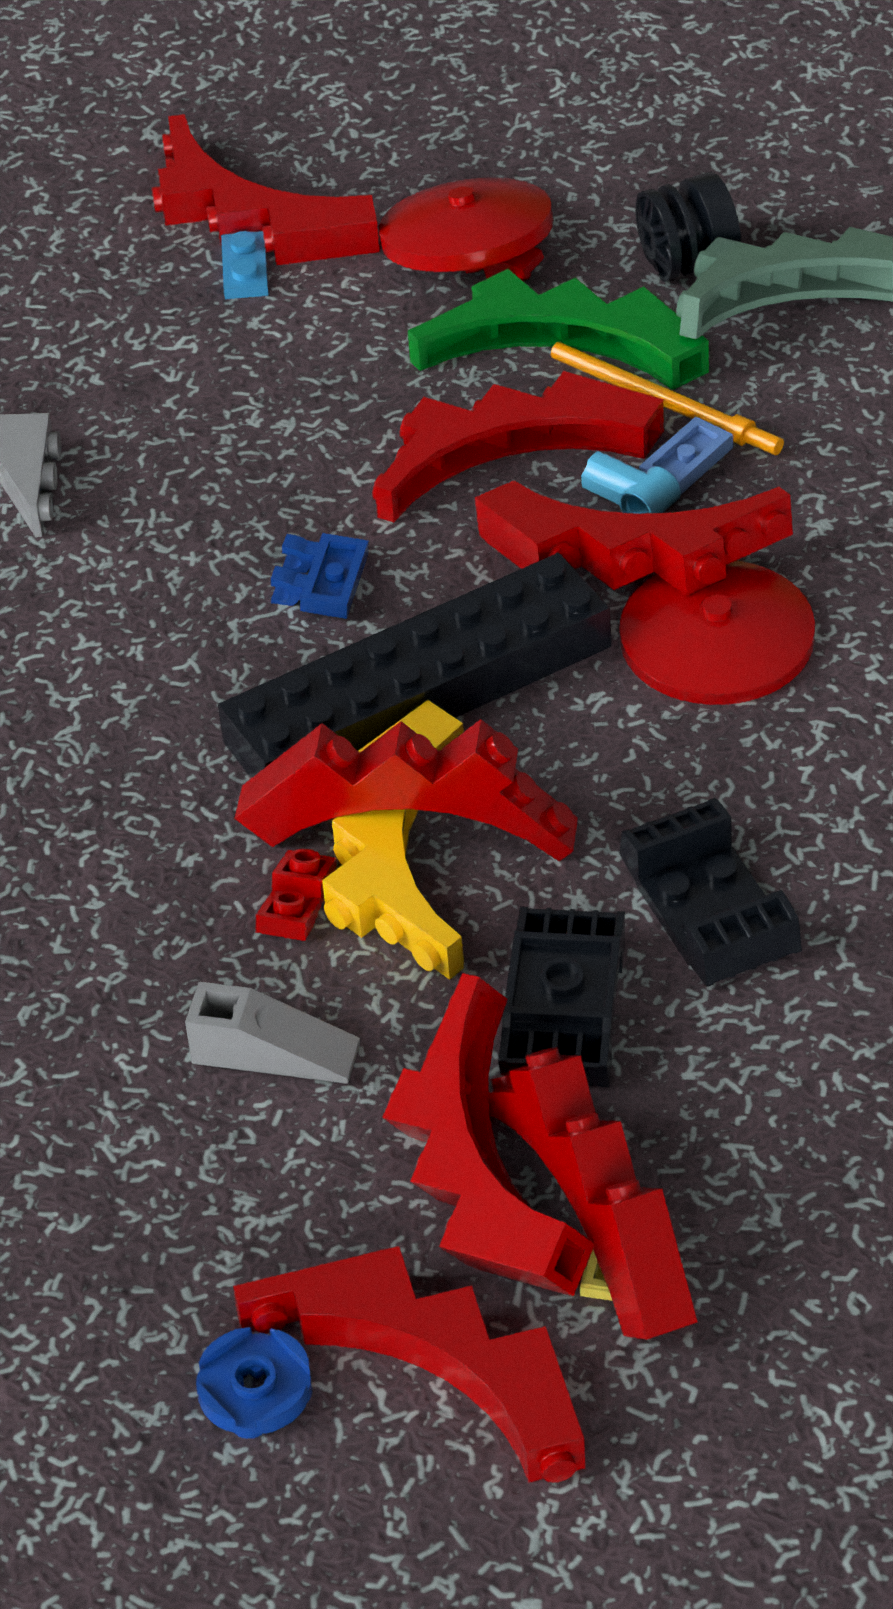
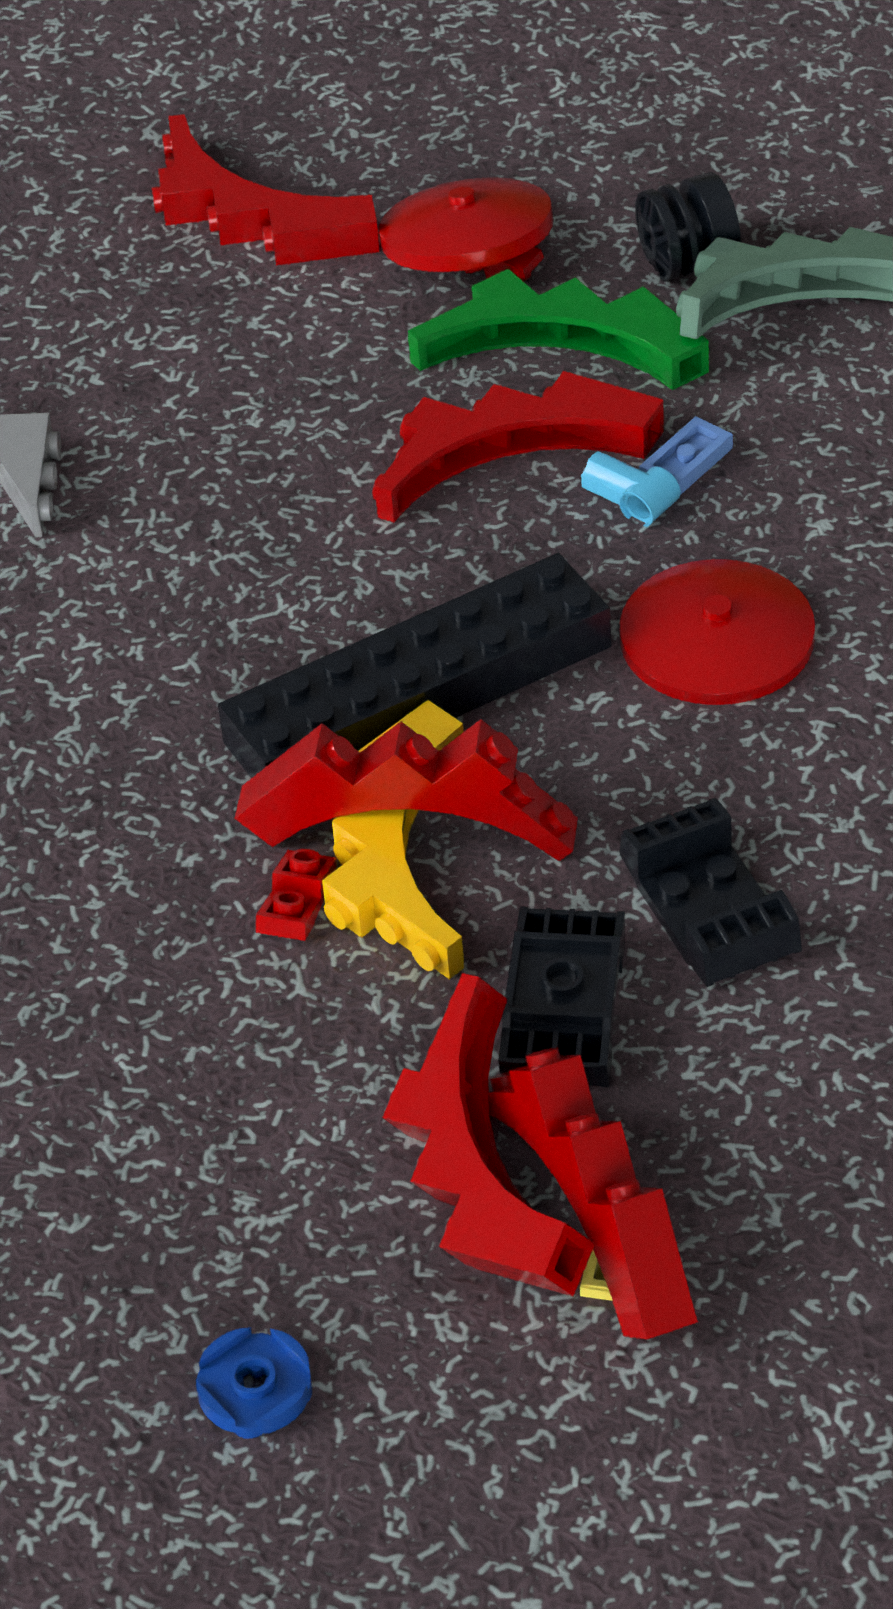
(244, 265): dark azure plate -> none
(260, 1034): light grey slope -> none
(332, 578): blue plate -> none
(373, 1308): red arch -> none
(620, 547): red arch -> none
(742, 428): light orange bar -> none

